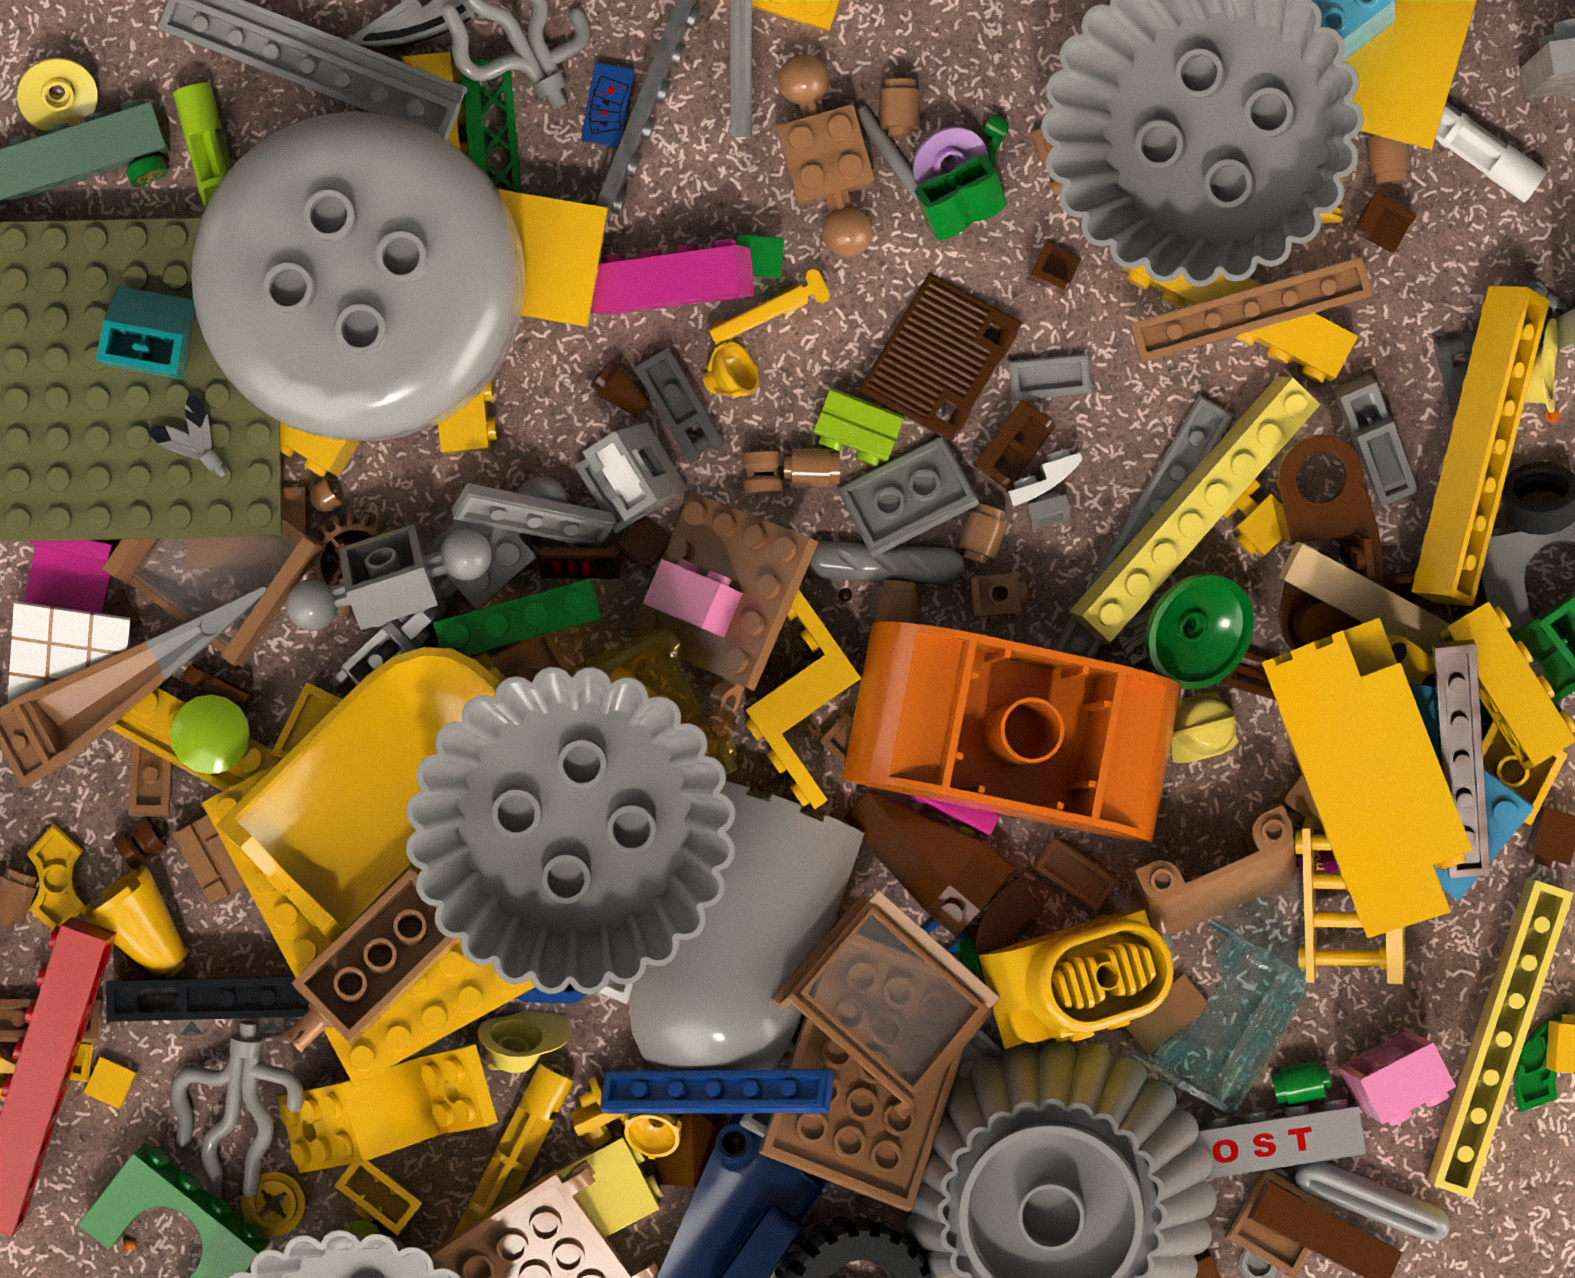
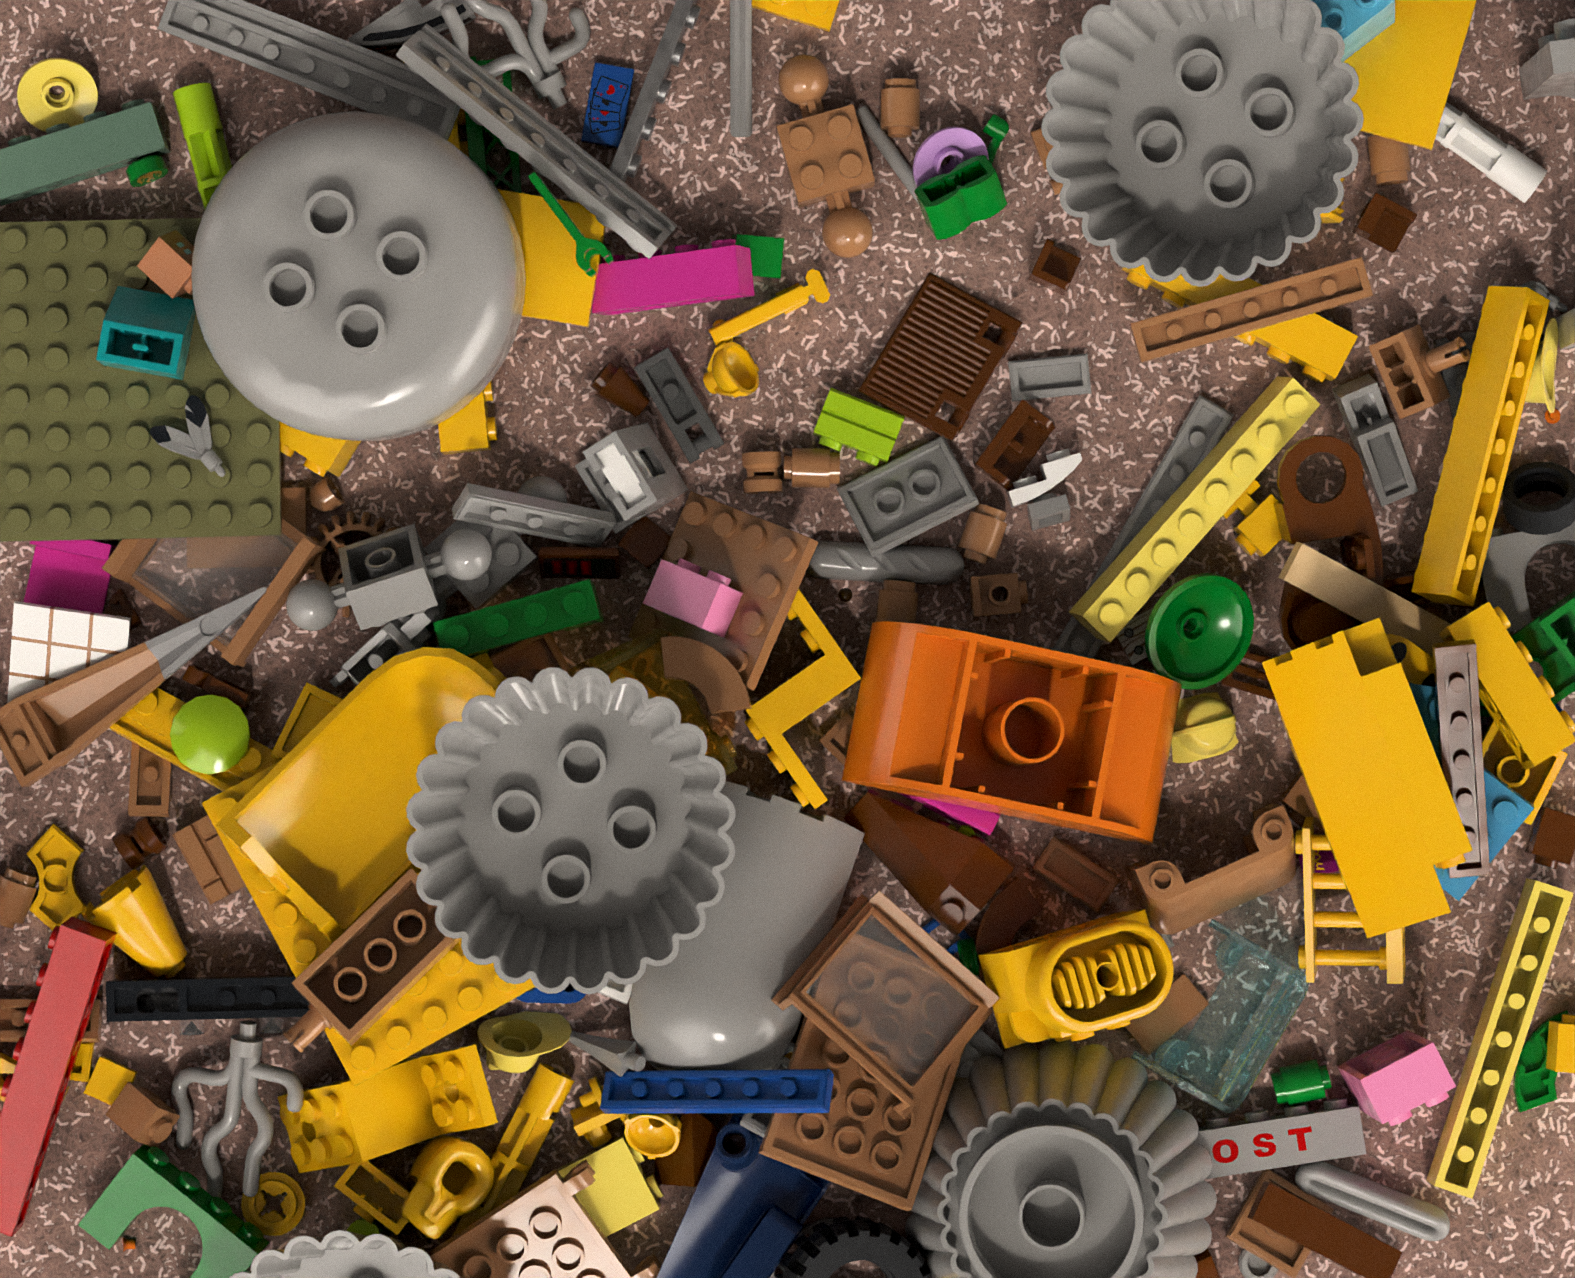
(142, 1115): none -> medium nougat brick
(170, 264): none -> nougat brick
(449, 1182): none -> yellow piece
(536, 140): none -> light grey plate
(585, 247): none -> green flag
(614, 1053): none -> light grey piece
(706, 670): none -> medium nougat tile
(1414, 369): none -> medium nougat brick

